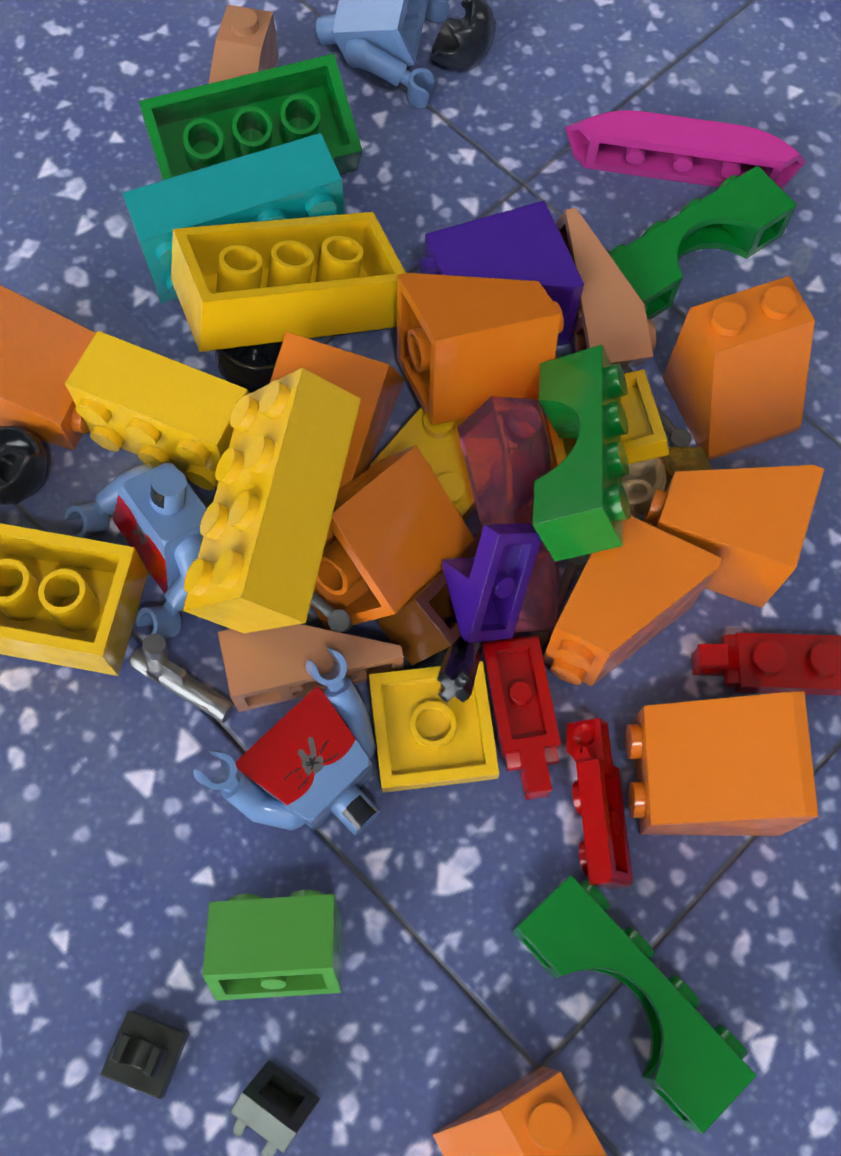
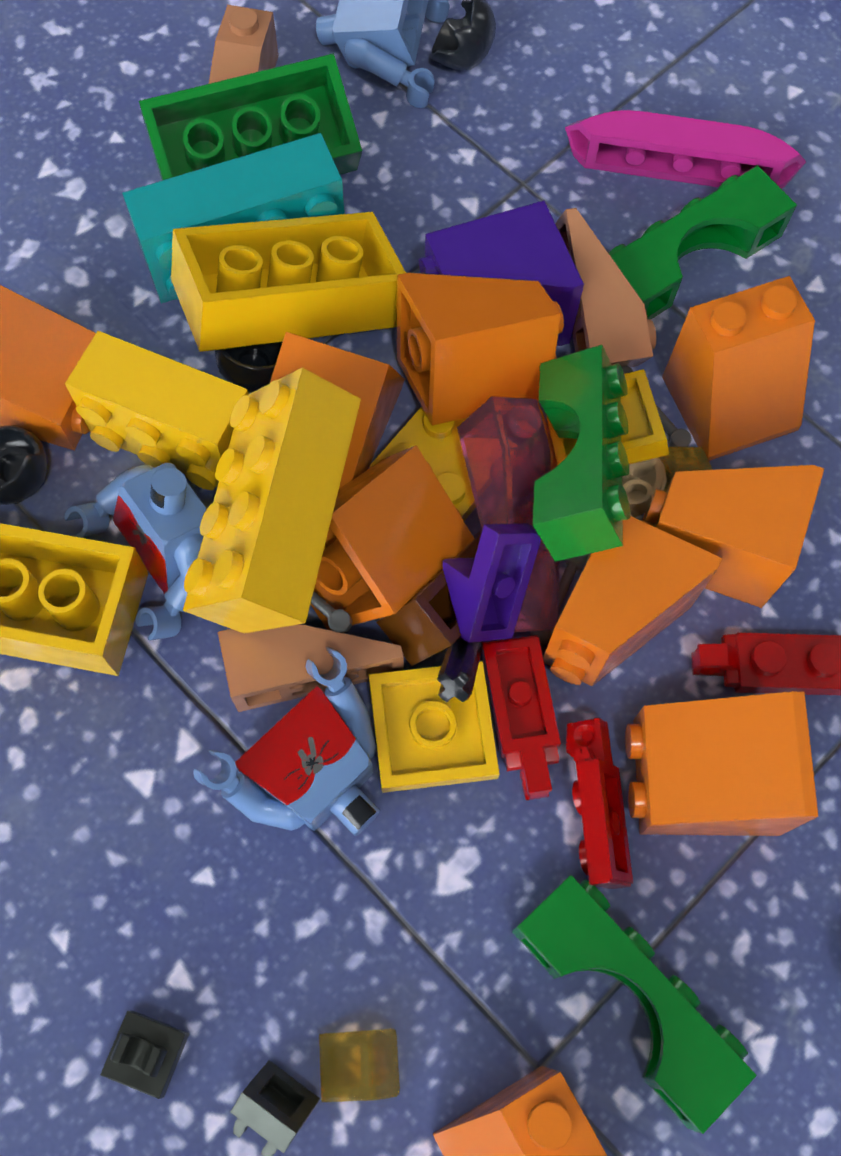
(154, 663): flat silver hose -> none
(273, 946): bright green brick -> none
(359, 1065): none -> clear yellow slope

